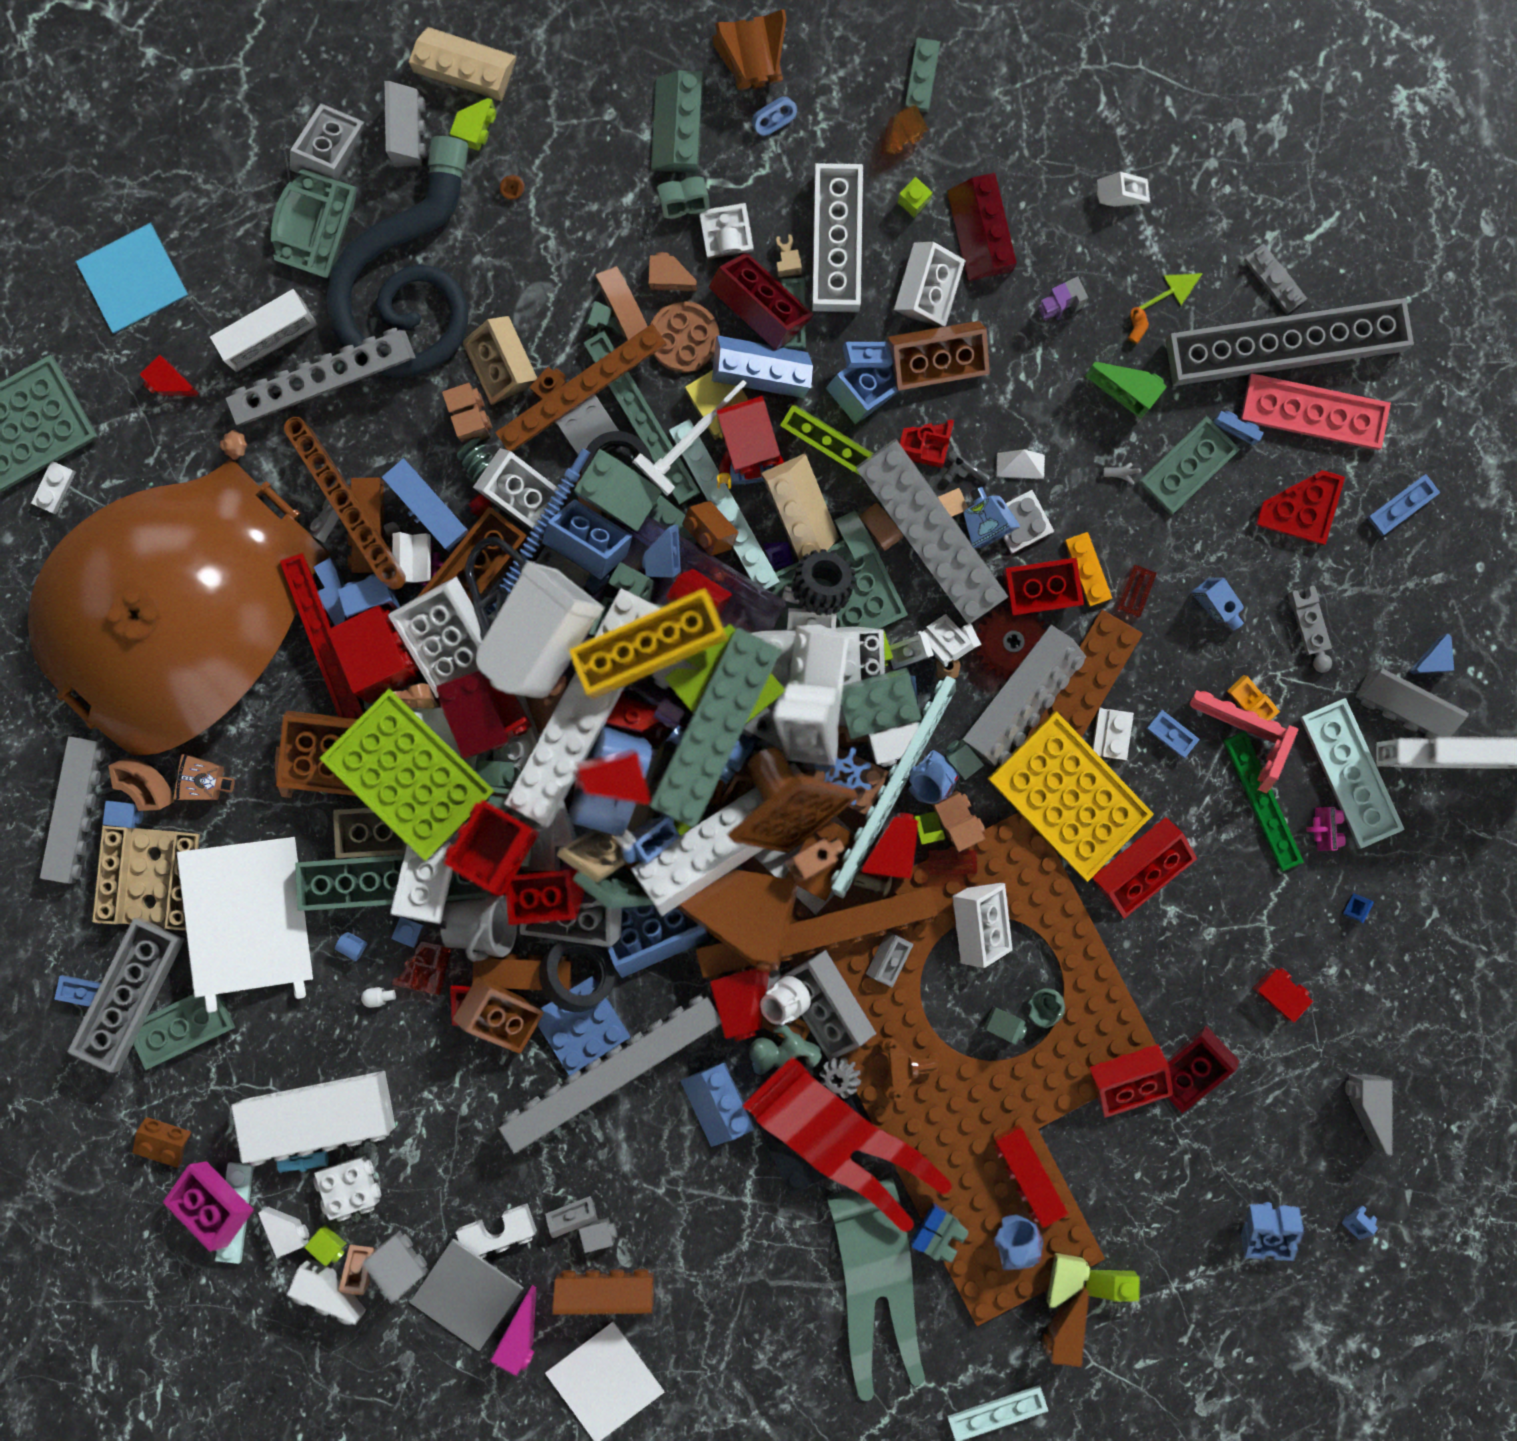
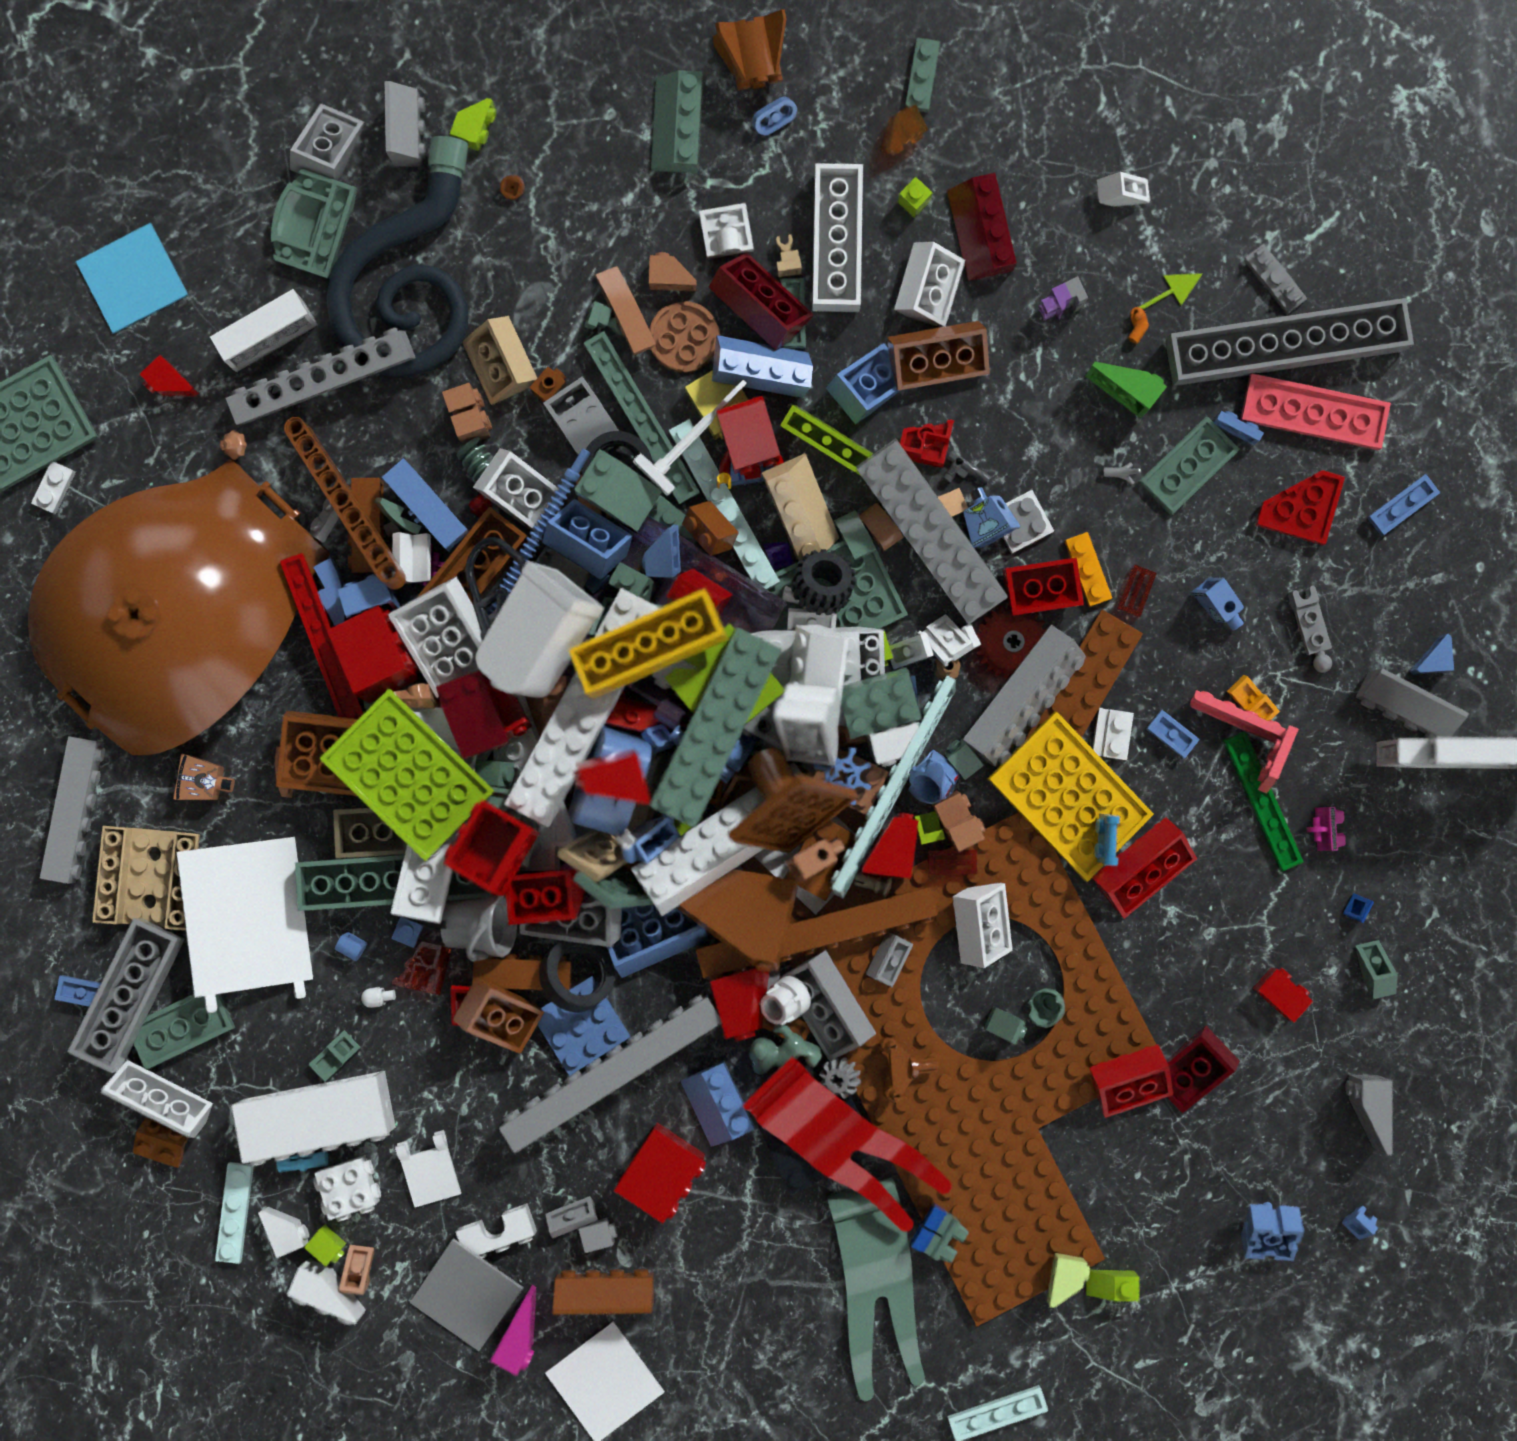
(122, 814): medium blue brick -> none
(141, 783): nougat brick -> none
(158, 1099): none -> white slope
(208, 1206): dark pink brick -> none
(334, 1056): none -> sand green slope
(393, 512): none -> sand green slope
(395, 1266): light grey slope -> none
(429, 1172): none -> white flag
(462, 63): tan slope -> none
(581, 388): dark orange plate -> none
(657, 738): none -> medium blue plate
(661, 1173): none -> red container
(683, 197): sand green brick -> none
(867, 354): medium blue plate -> none
(1018, 1243): medium blue piece -> none
(1020, 464): white slope -> none
(1030, 1175): red brick -> none
(1067, 1331): dark orange slope -> none
(1107, 834): none -> dark azure plate
(1352, 773): light aqua plate -> none
(1376, 969): none -> sand green slope

